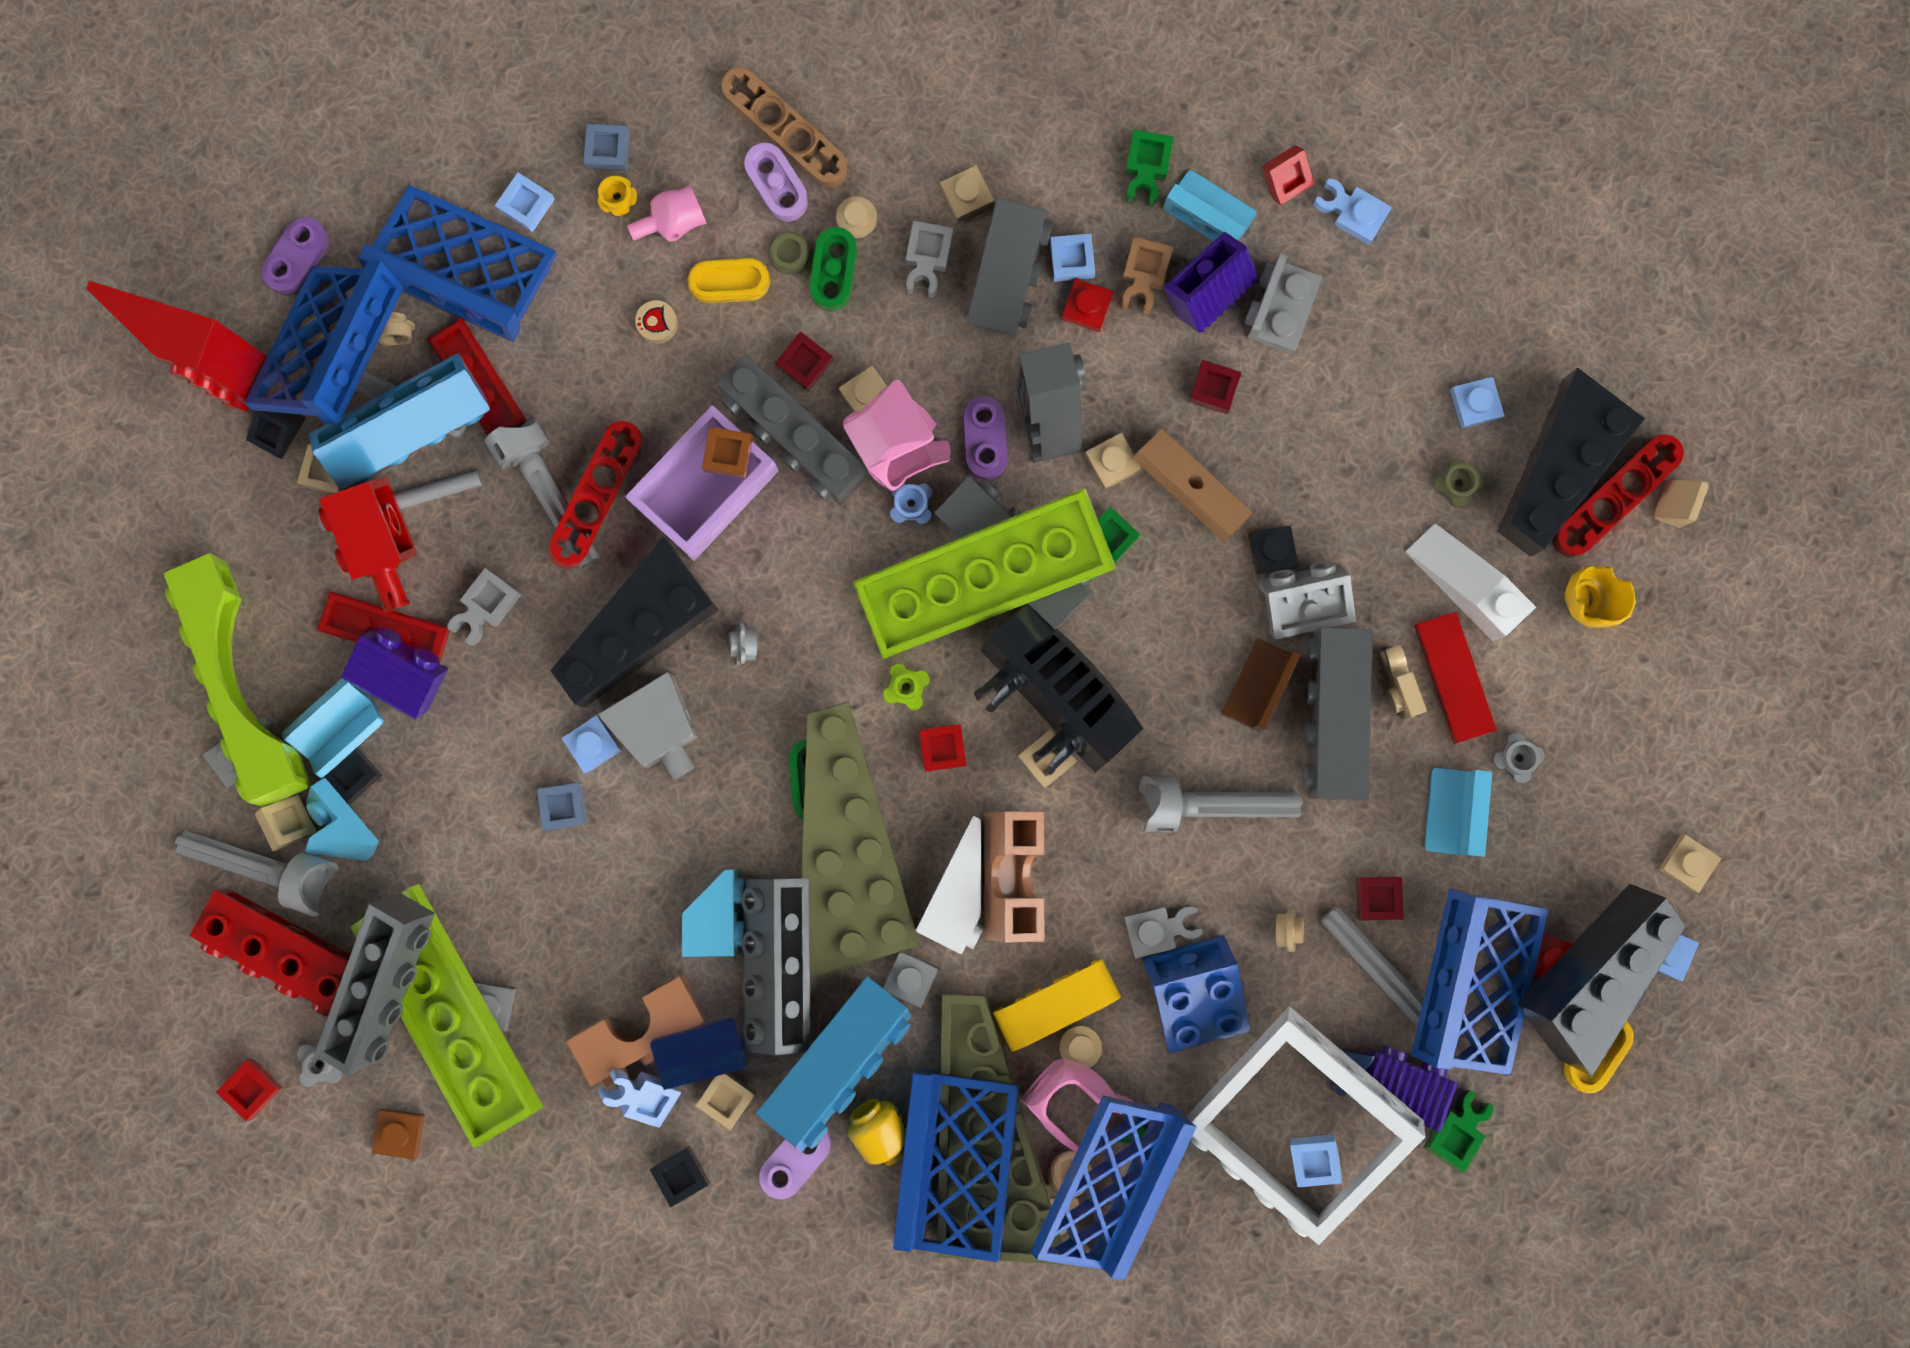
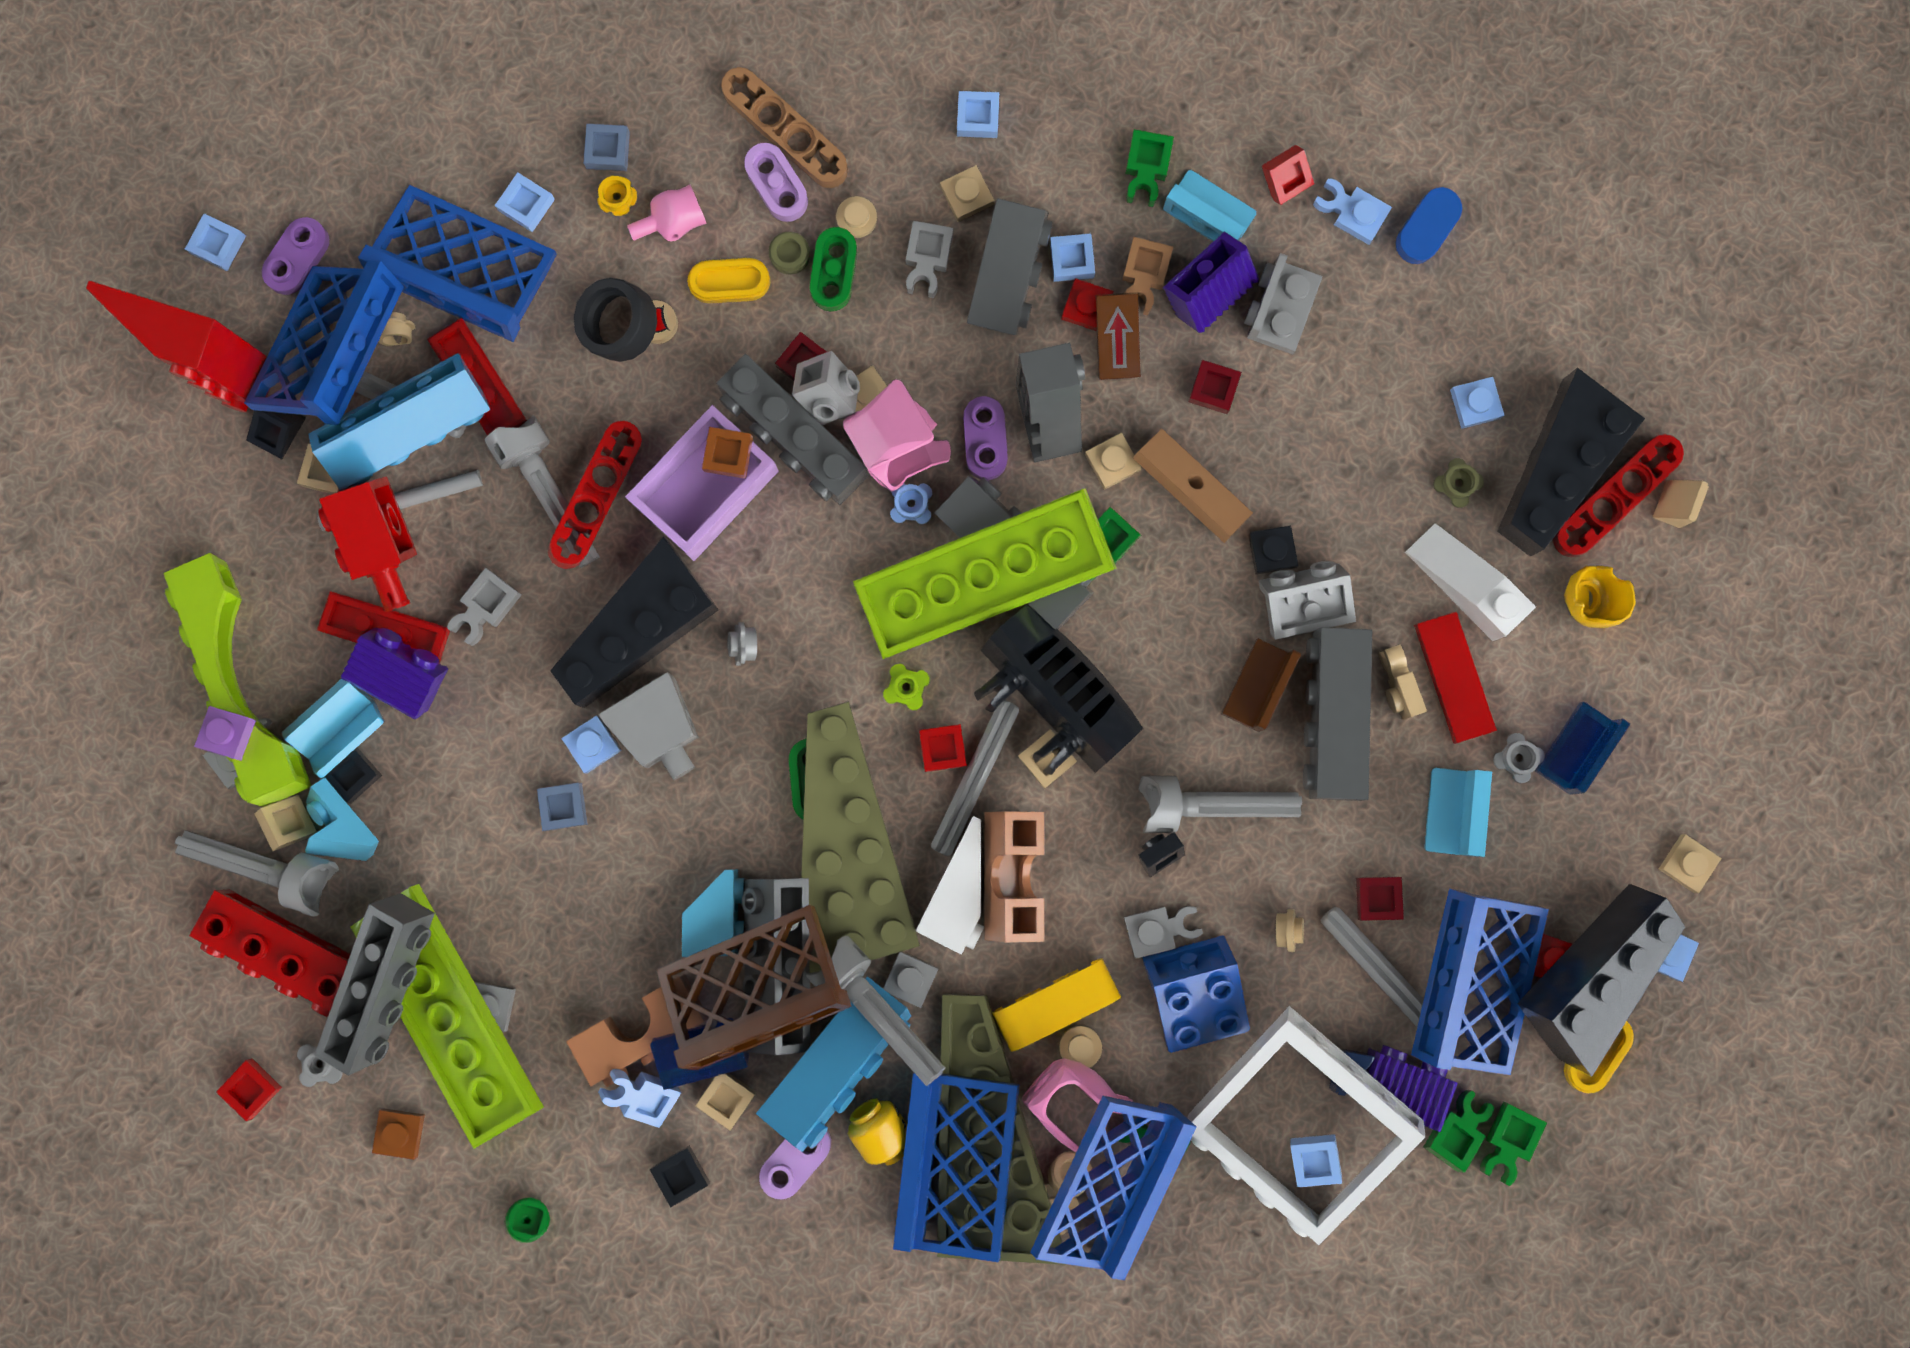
(215, 242): none -> light blue plate
(225, 733): none -> medium lavender plate
(527, 1220): none -> green tile
(589, 312): none -> black tyre
(764, 1024): none -> reddish brown fence
(826, 388): none -> light grey brick
(850, 966): none -> light grey piece
(974, 778): none -> light grey axle
(978, 114): none -> light blue plate
(1118, 336): none -> reddish brown tile
(1160, 853): none -> black plate
(1429, 225): none -> blue tile
(1515, 1136): none -> green plate
(1581, 749): none -> clear blue panel

